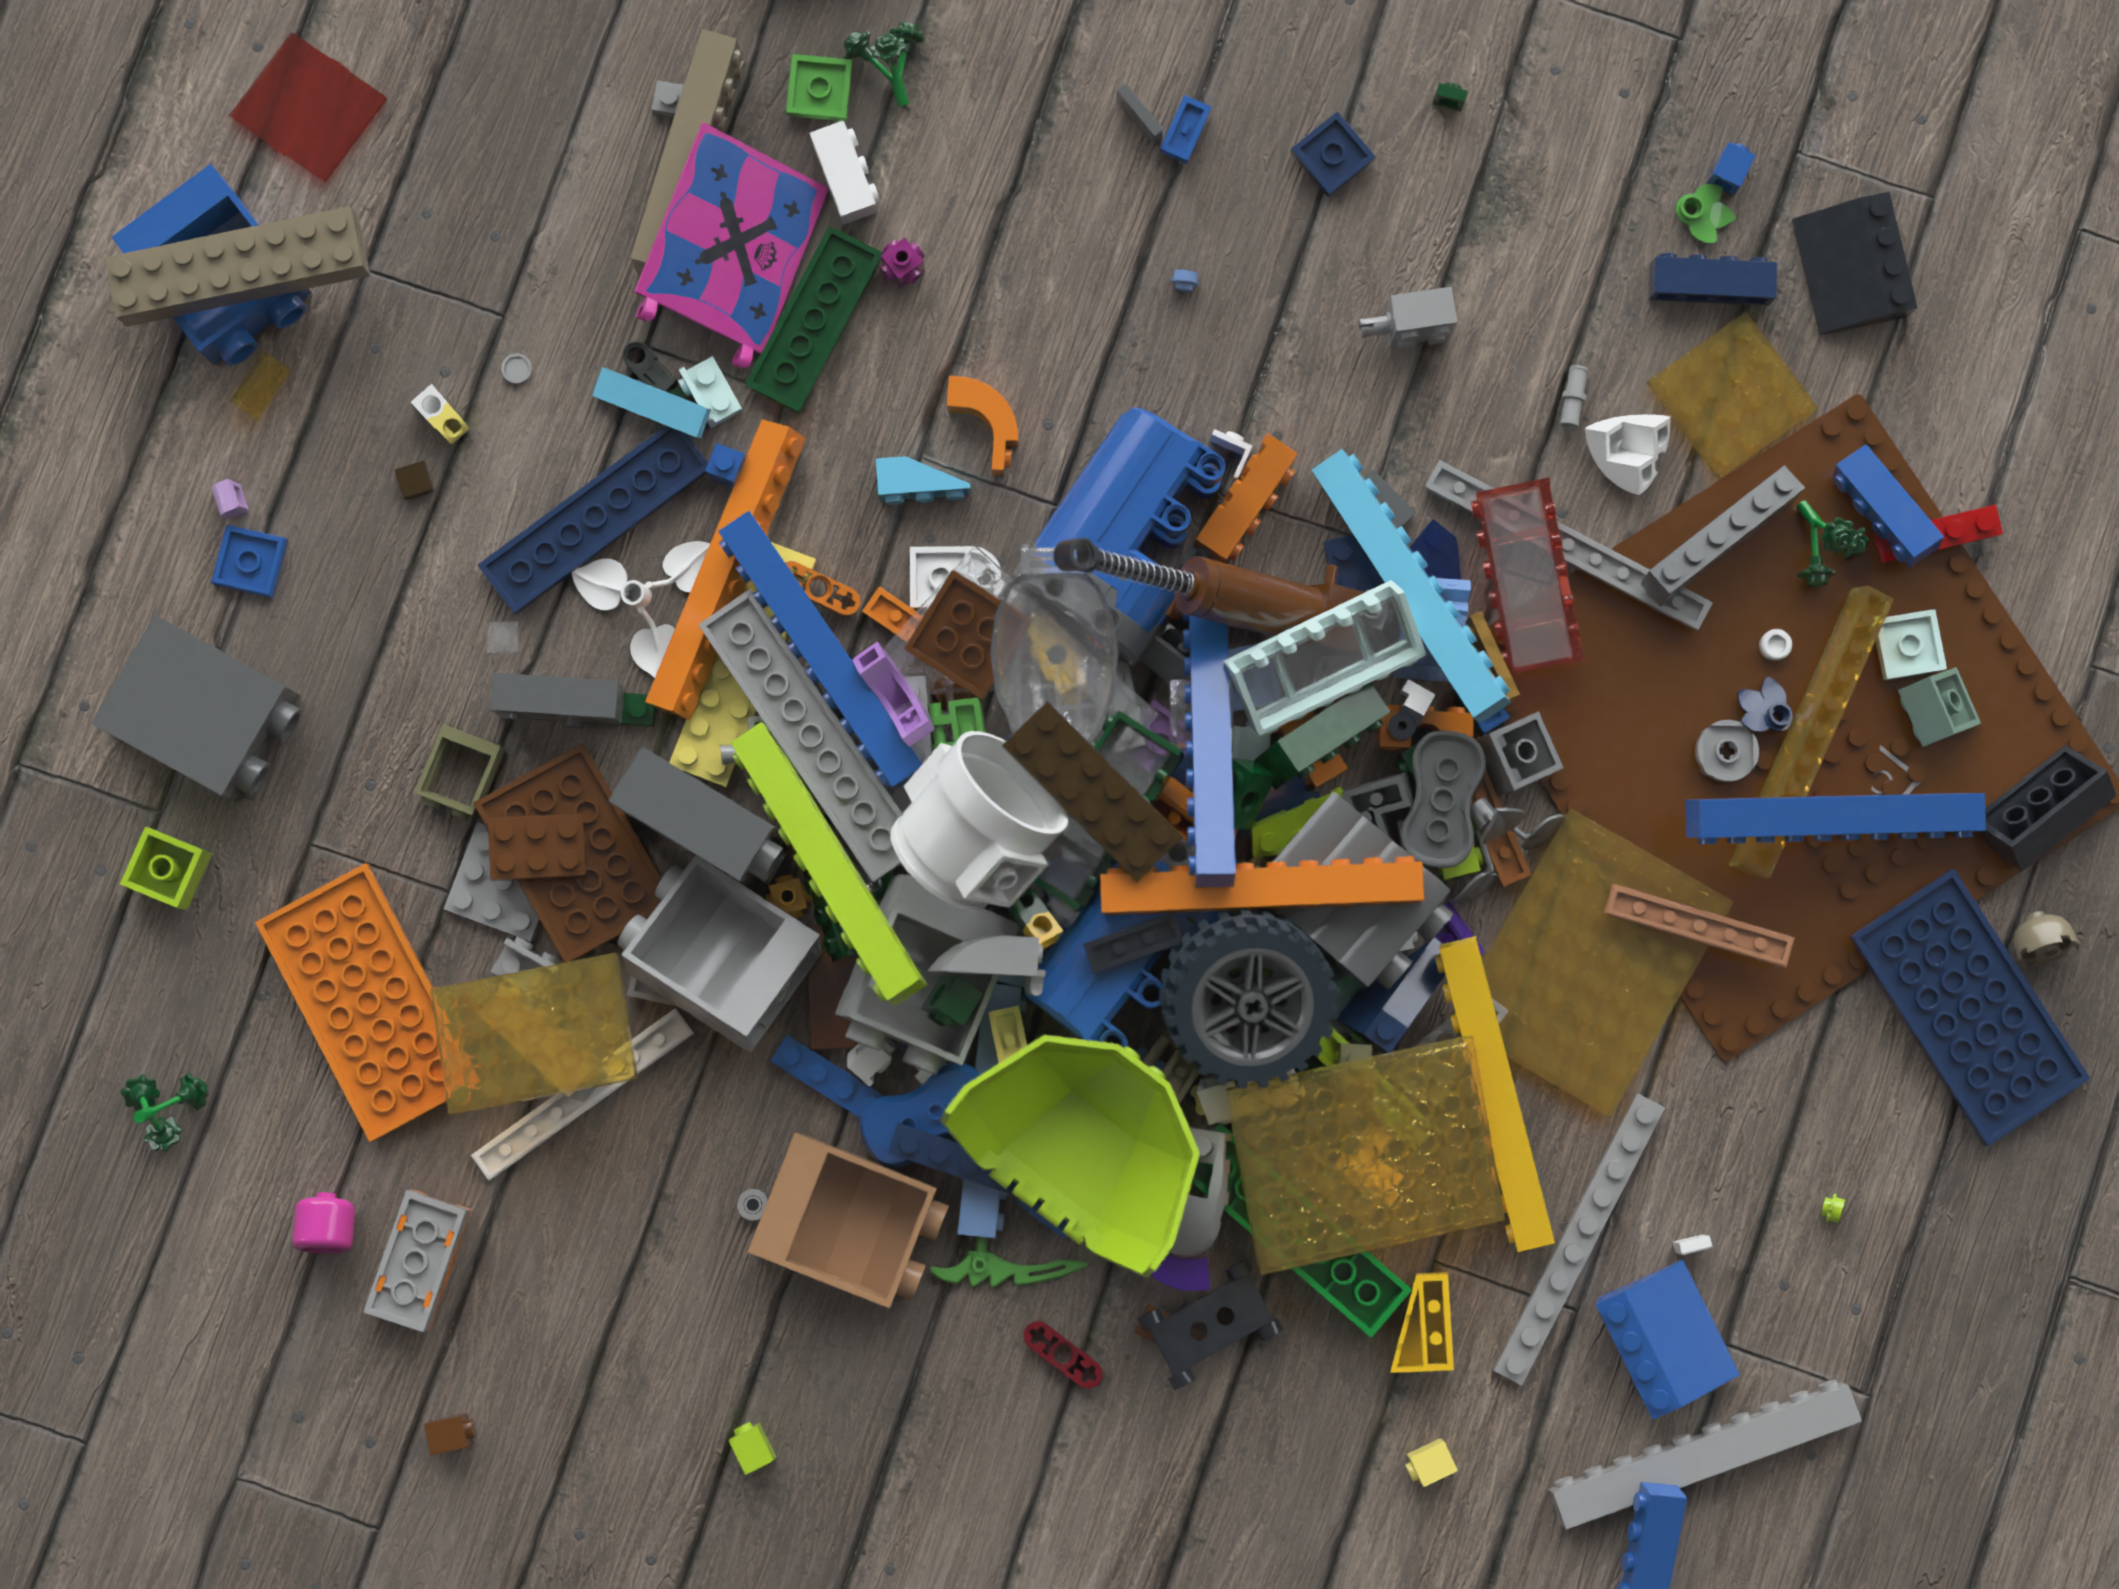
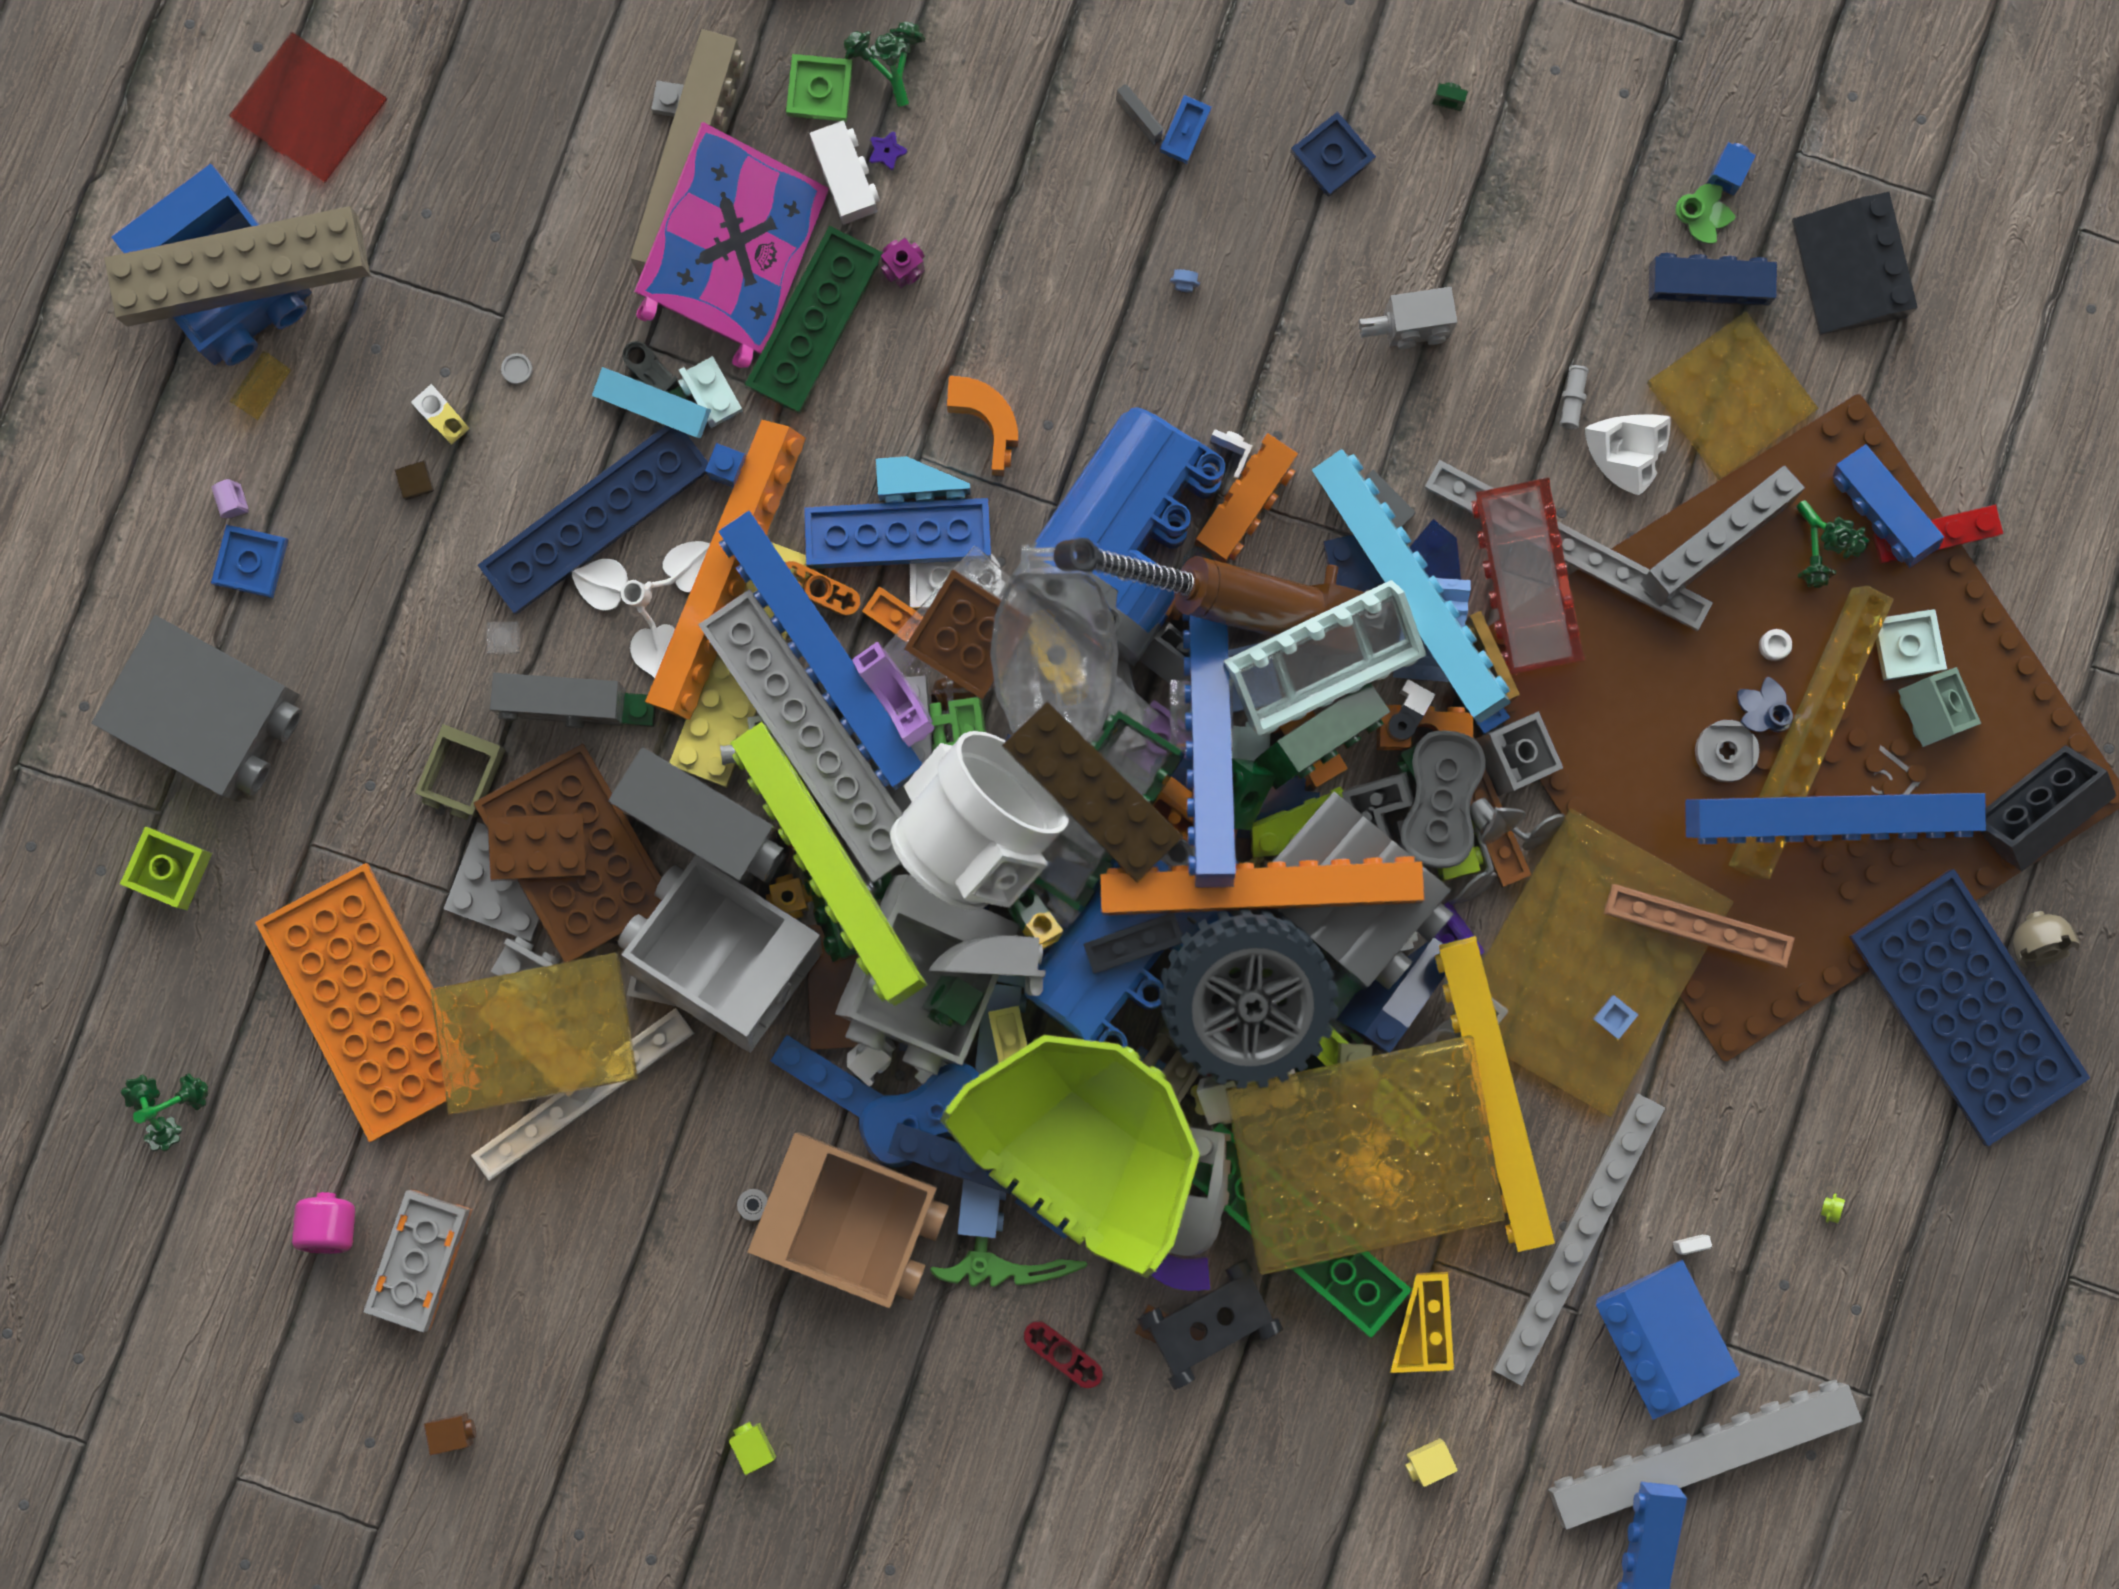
(890, 158): none -> dark purple plate
(895, 533): none -> blue plate
(1615, 1017): none -> medium blue plate

